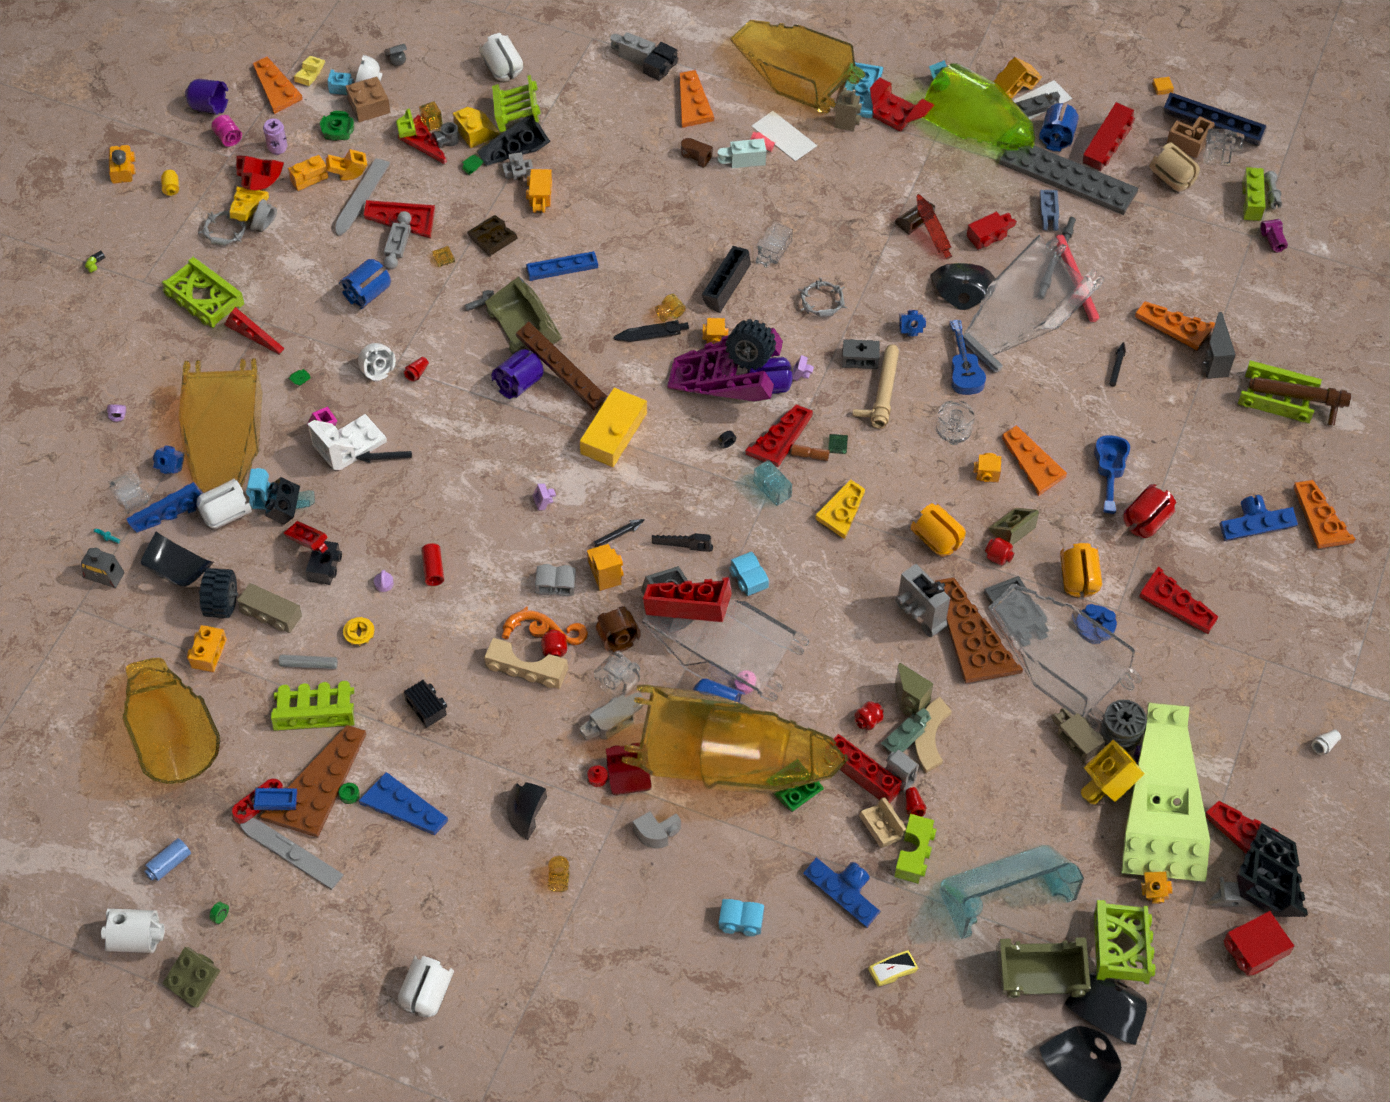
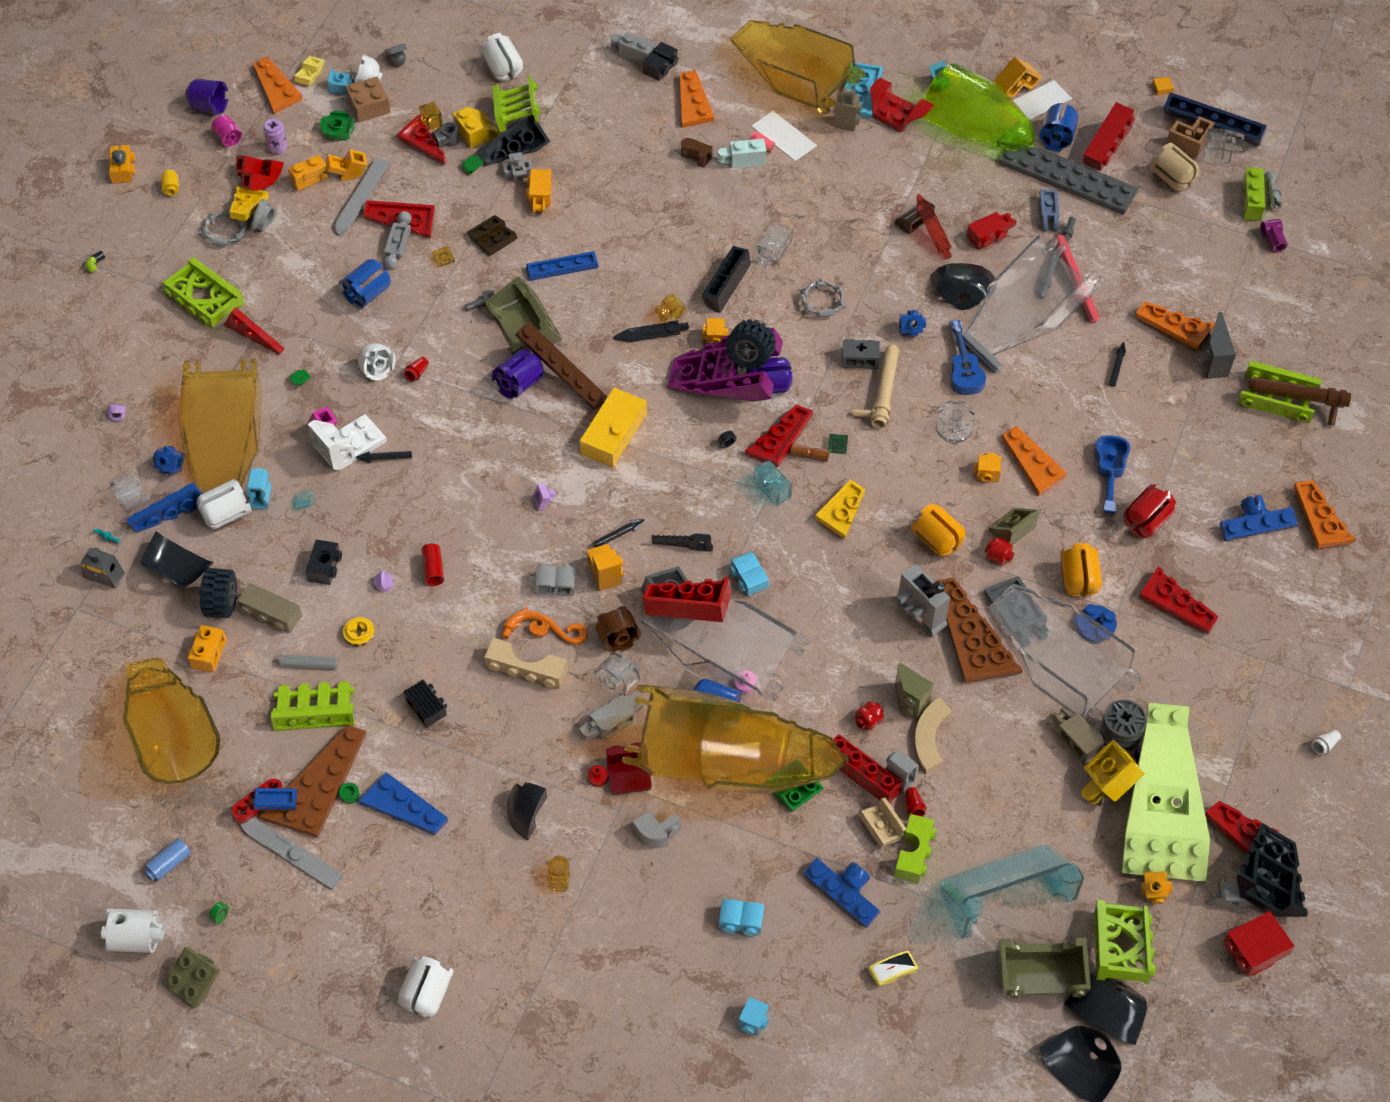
(282, 500): black brick -> none
(307, 536): red plate -> none
(406, 125): lime tile -> none
(554, 643): red head -> none
(754, 1017): none -> medium azure brick
(802, 369): lavender tile -> none
(907, 732): sand green hinge -> none
(1038, 103): dark grey hinge -> none

